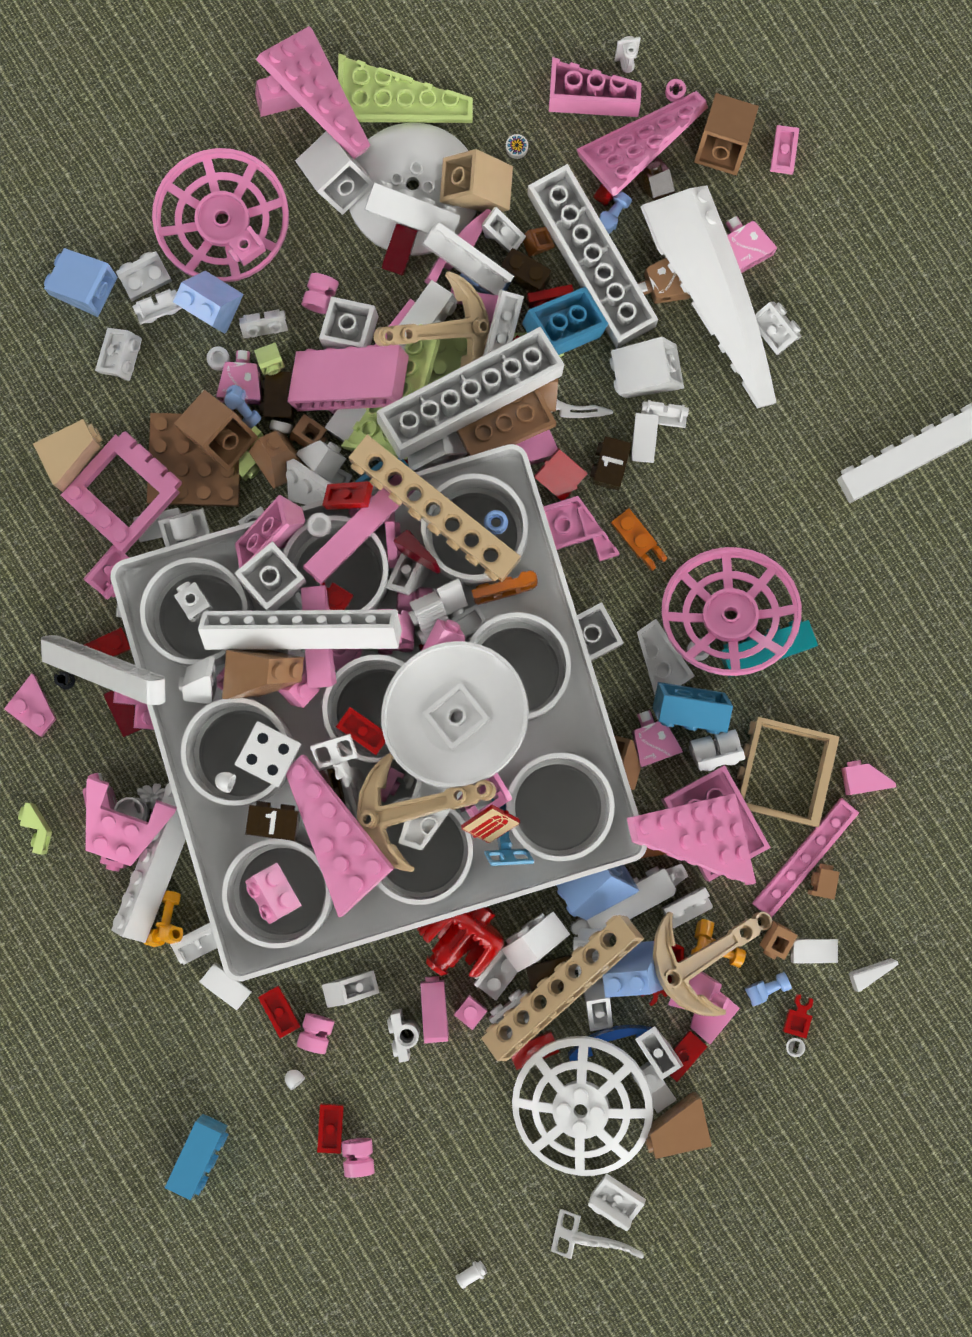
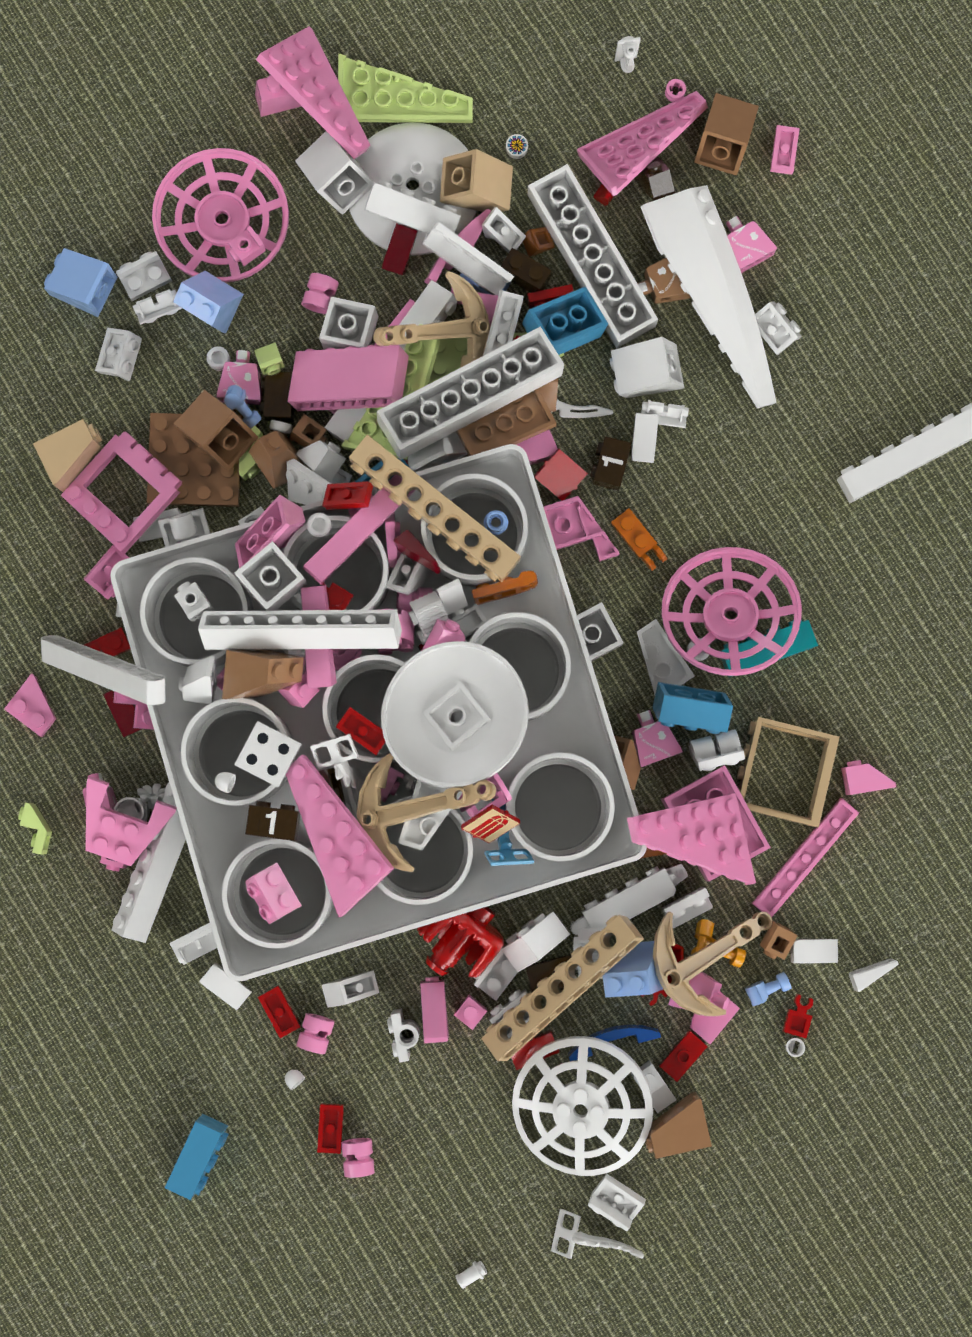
(70, 680): black pin -> none
(165, 931): light orange bar -> none
(253, 326): white hinge -> none
(592, 92): bright pink wedge -> none
(597, 891): light blue slope -> none
(598, 1007): white slope -> none
(610, 218): light blue leg -> none
(659, 1052): white slope -> none
(824, 882): medium nougat brick -> none

